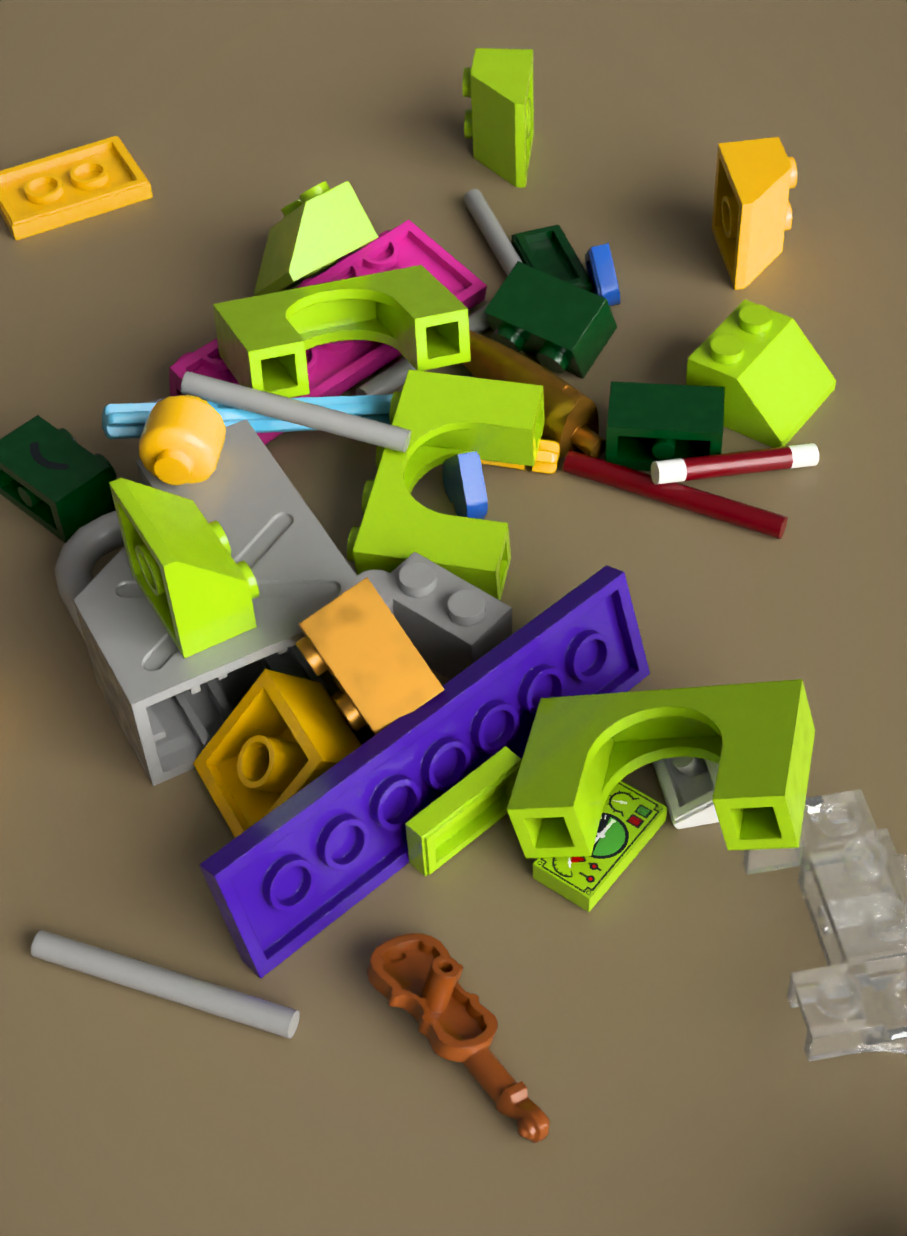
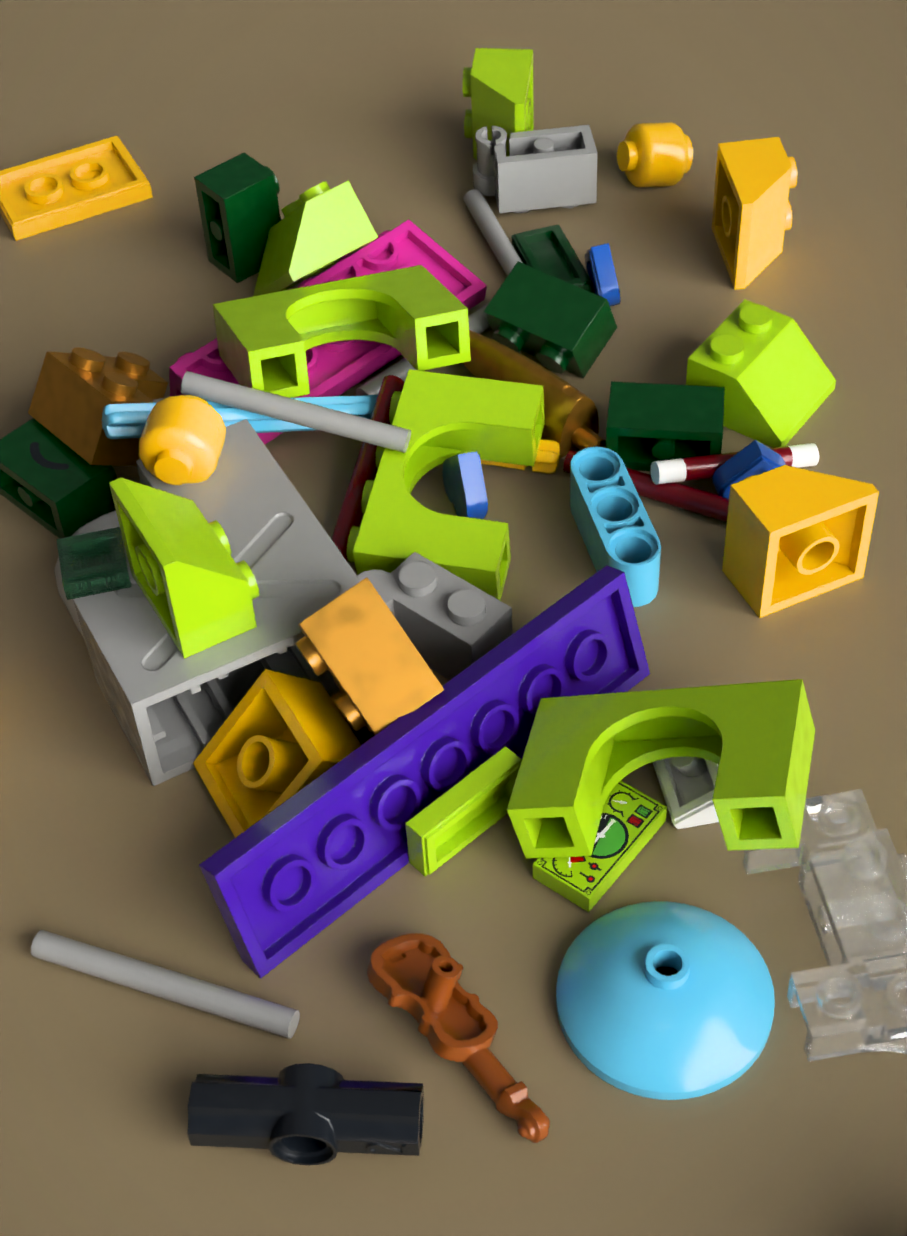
(77, 388): none -> pearl gold brick
(93, 563): none -> clear green tile
(236, 214): none -> dark green brick
(306, 1114): none -> black piece
(364, 469): none -> dark red bar
(542, 168): none -> light grey hinge
(614, 521): none -> medium azure beam
(655, 154): none -> yellow head
(657, 1030): none -> medium azure dish
(750, 461): none -> blue tile
(796, 535): none -> yellow slope

